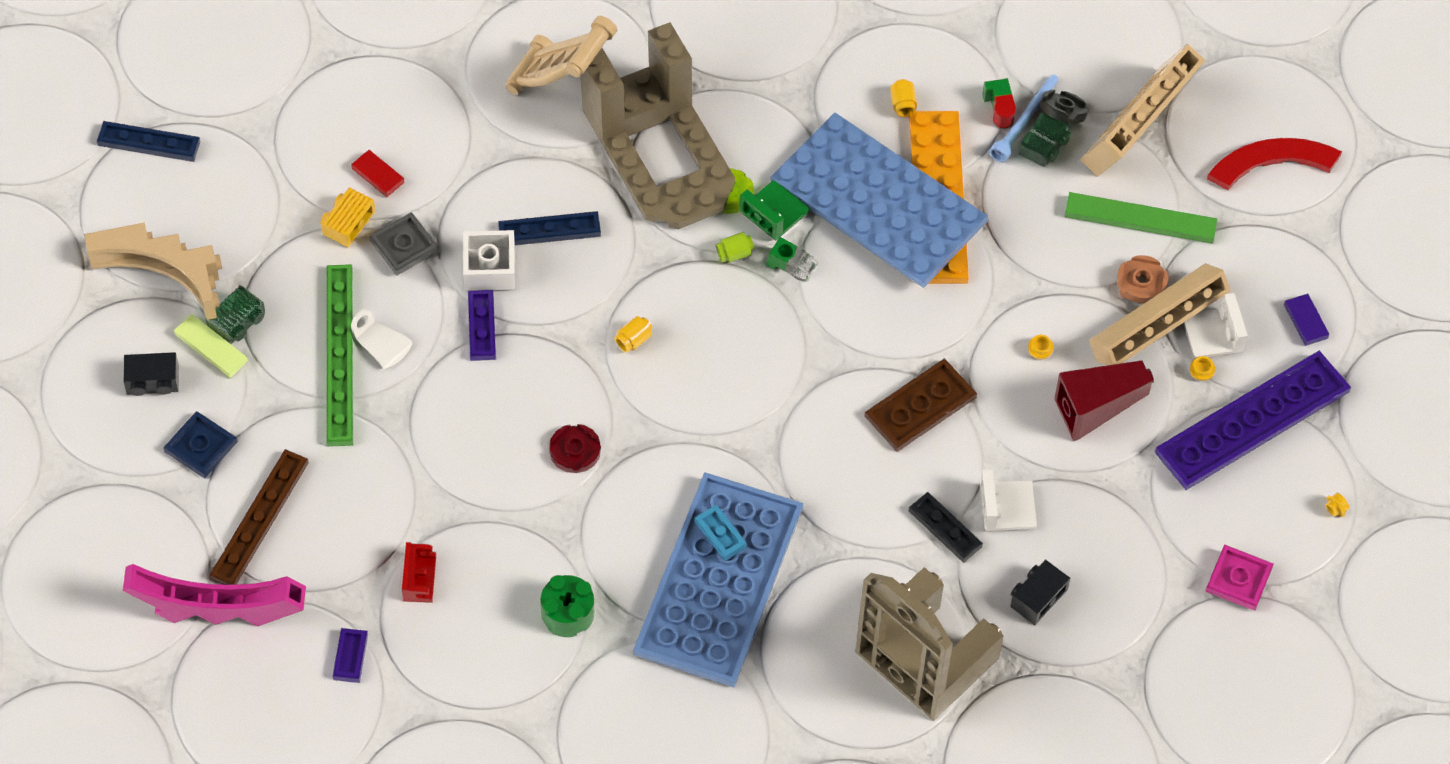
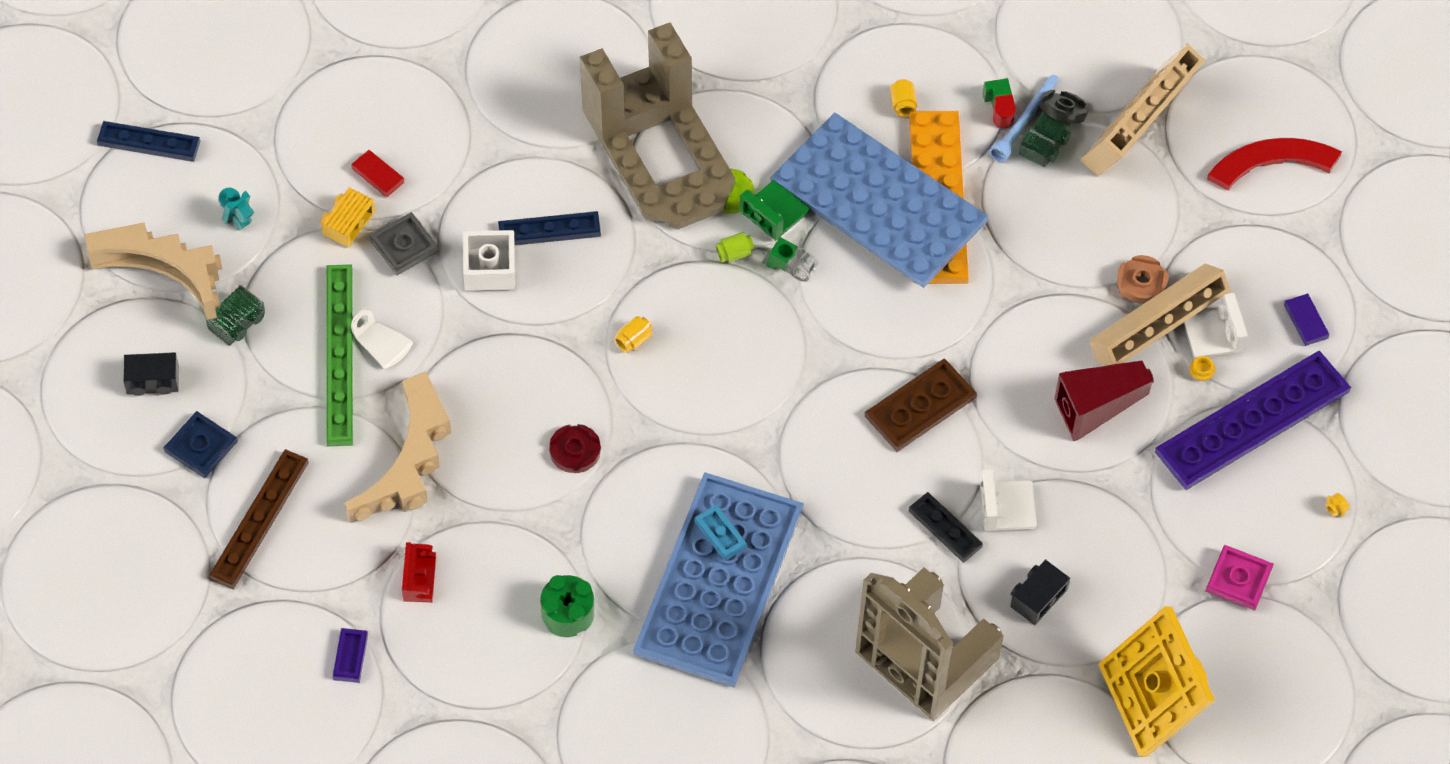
(211, 346): yellowish green tile -> none
(216, 603): dark pink arch -> none
(235, 207): none -> teal hips
(418, 457): none -> tan arch
(481, 325): dark purple tile -> none
(576, 56): tan piece -> none
(1040, 347): yellow plate -> none
(1141, 217): bright green tile -> none
(1156, 681): none -> yellow piece

